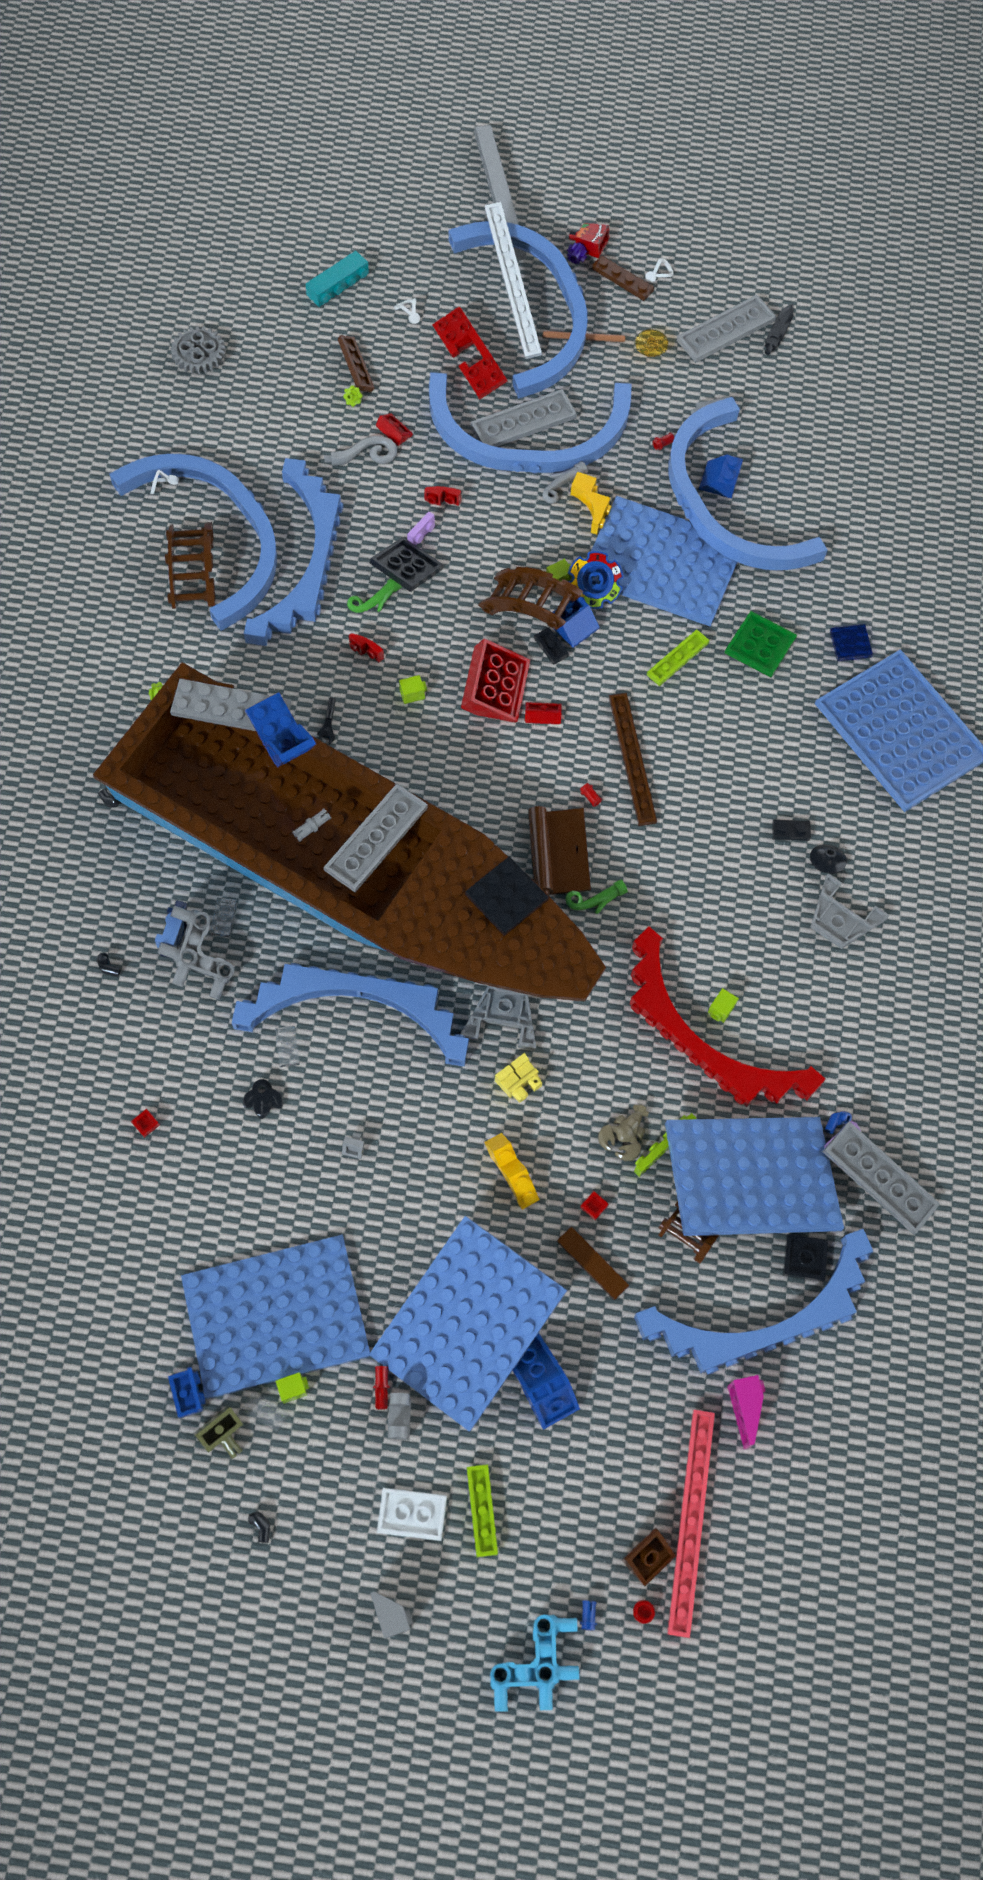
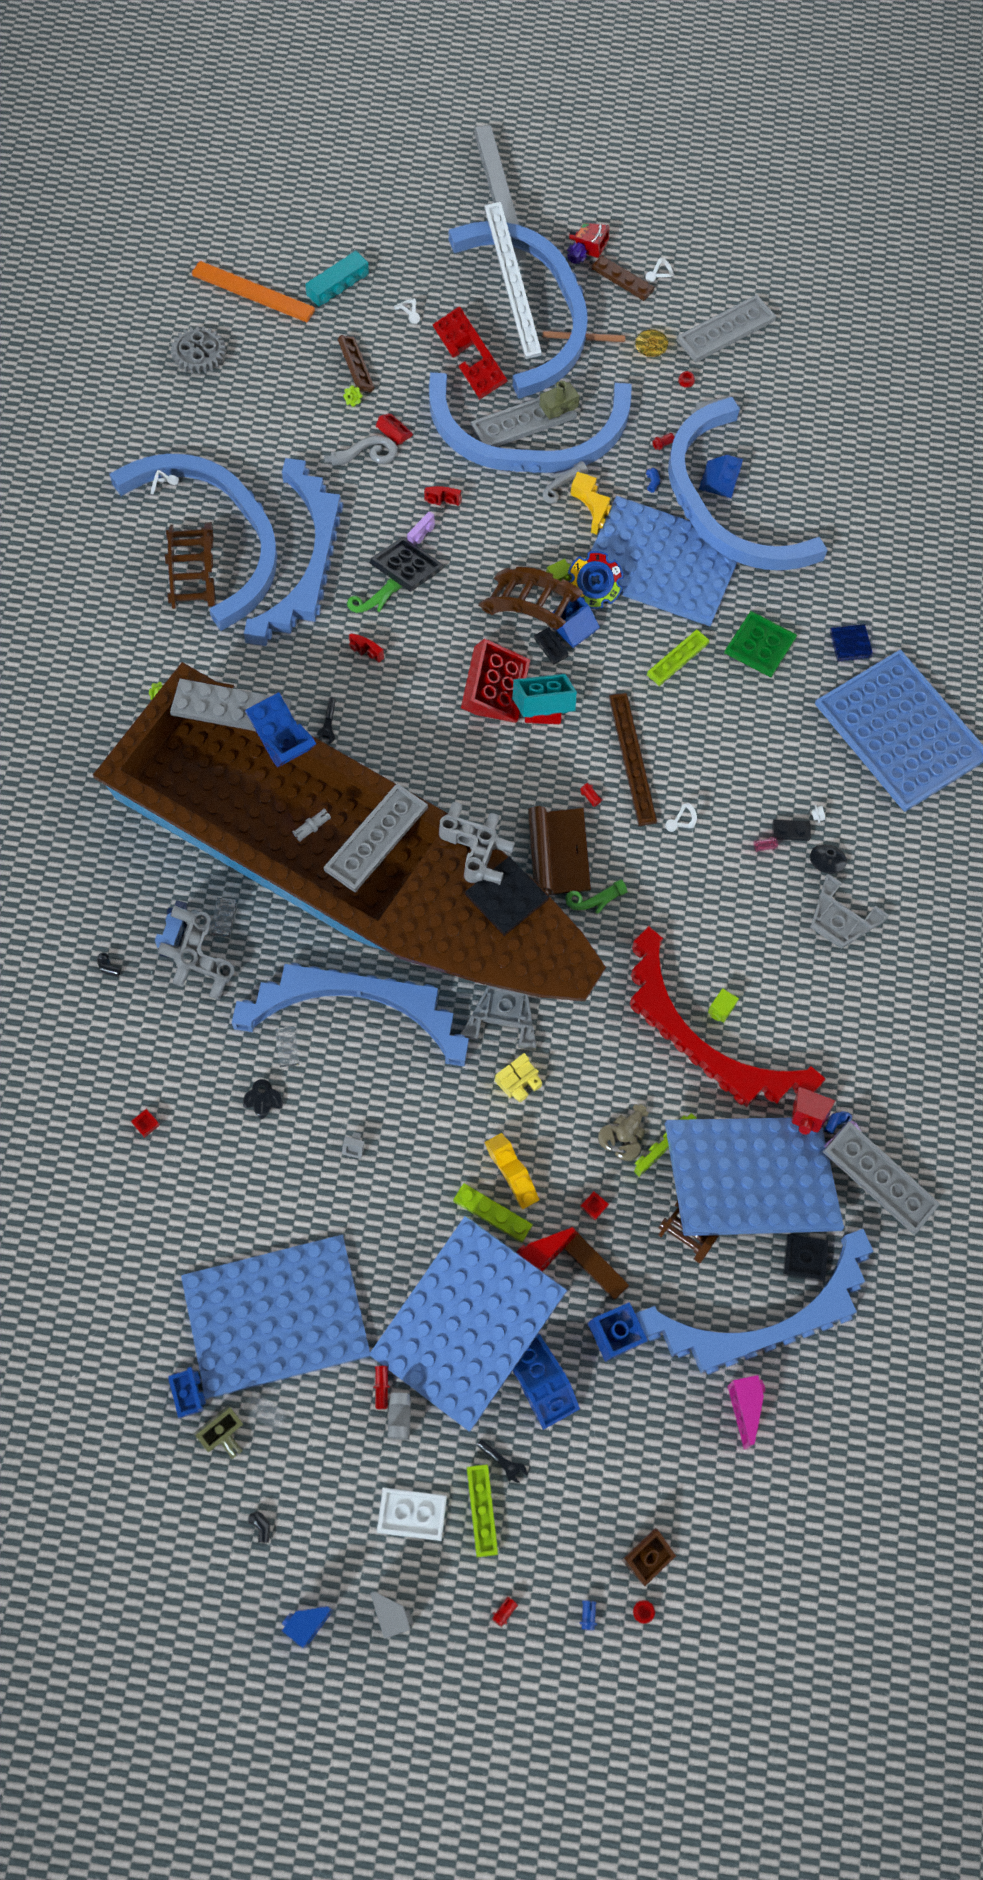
(108, 800): black arm -> none
(253, 291): none -> orange tile
(292, 1387): lime brick -> none
(305, 1624): none -> blue slope
(412, 689): lime brick -> none
(472, 834): none -> light grey pin
(493, 1213): none -> lime plate
(504, 1612): none -> red pin
(509, 1467): none -> black piece
(528, 1674): medium azure pin -> none
(544, 695): none -> teal brick
(545, 1250): none -> red slope
(559, 400): none -> olive brick
(617, 1331): none -> blue slope
(655, 479): none -> blue arm
(671, 825): none -> white piece
(686, 379): none -> red plate
(691, 1524): coral plate -> none
(765, 844): none -> clear pink pin
(779, 329): black piece -> none
(810, 1110): none -> red torso
(818, 813): none -> white plate

